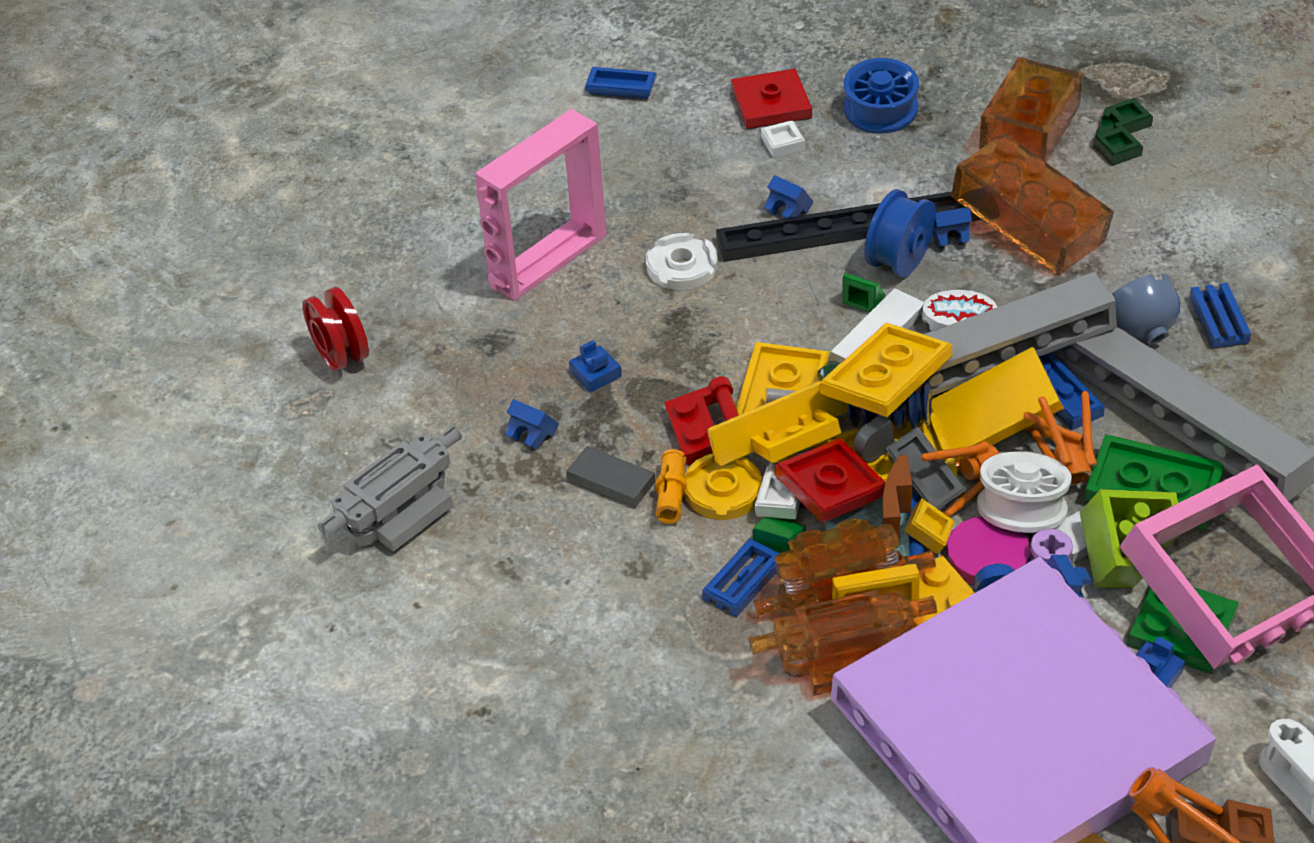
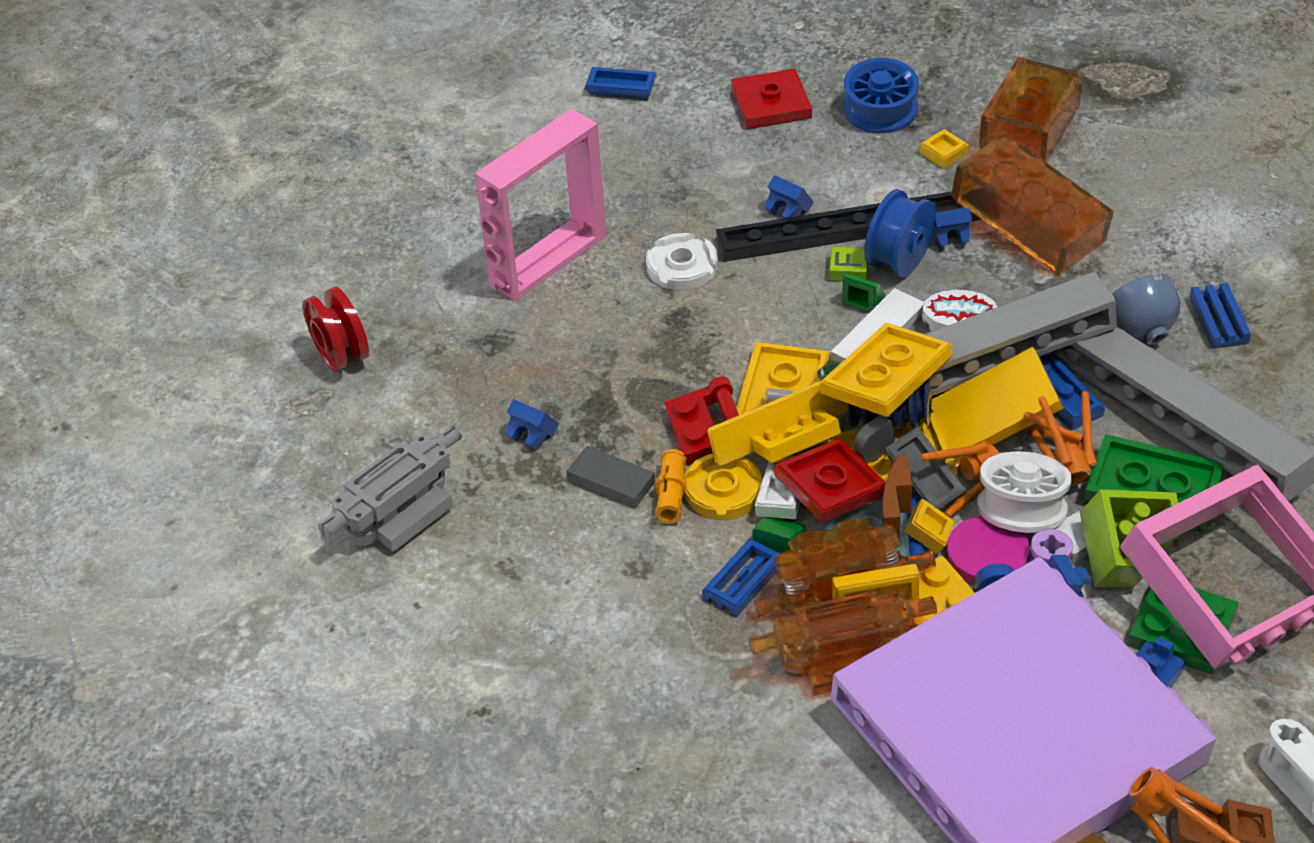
(594, 367): blue tile -> none
(782, 139): white tile -> none
(849, 261): none -> lime tile
(944, 149): none -> yellow tile
(1114, 134): dark green tile -> none

